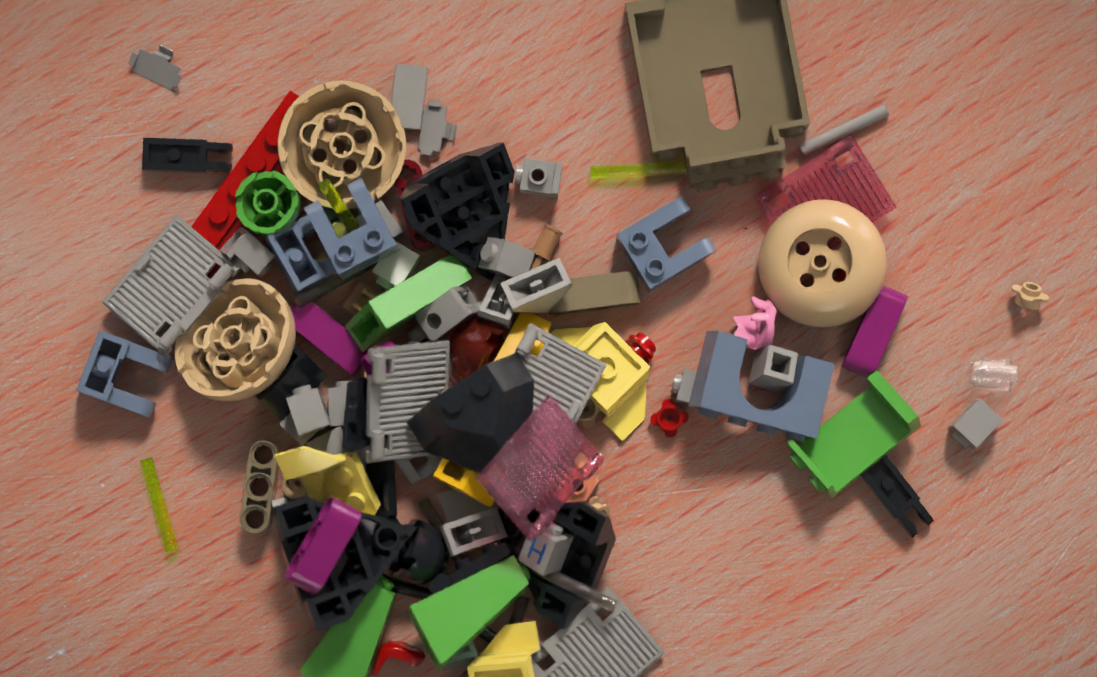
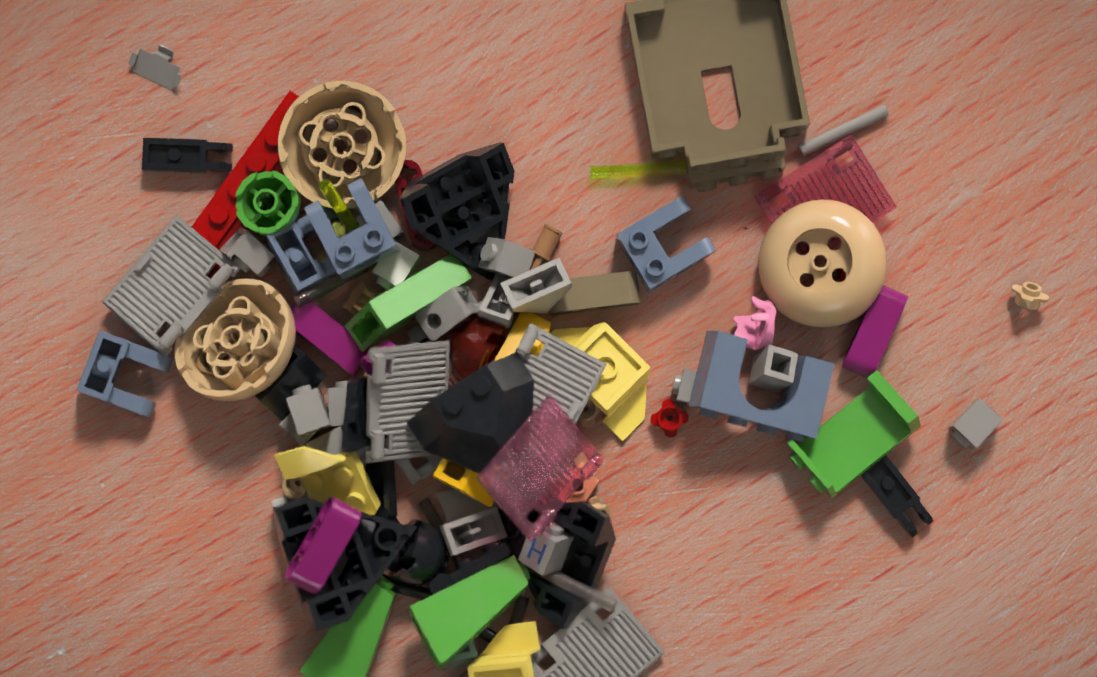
(159, 505): clear neon green bar -> none
(251, 501): dark tan beam -> none
(398, 650): red hair -> none
(409, 95): light grey tile -> none
(434, 128): light grey piece -> none
(547, 186): light grey brick -> none
(642, 346): red plate -> none
(994, 374): clear brick -> none

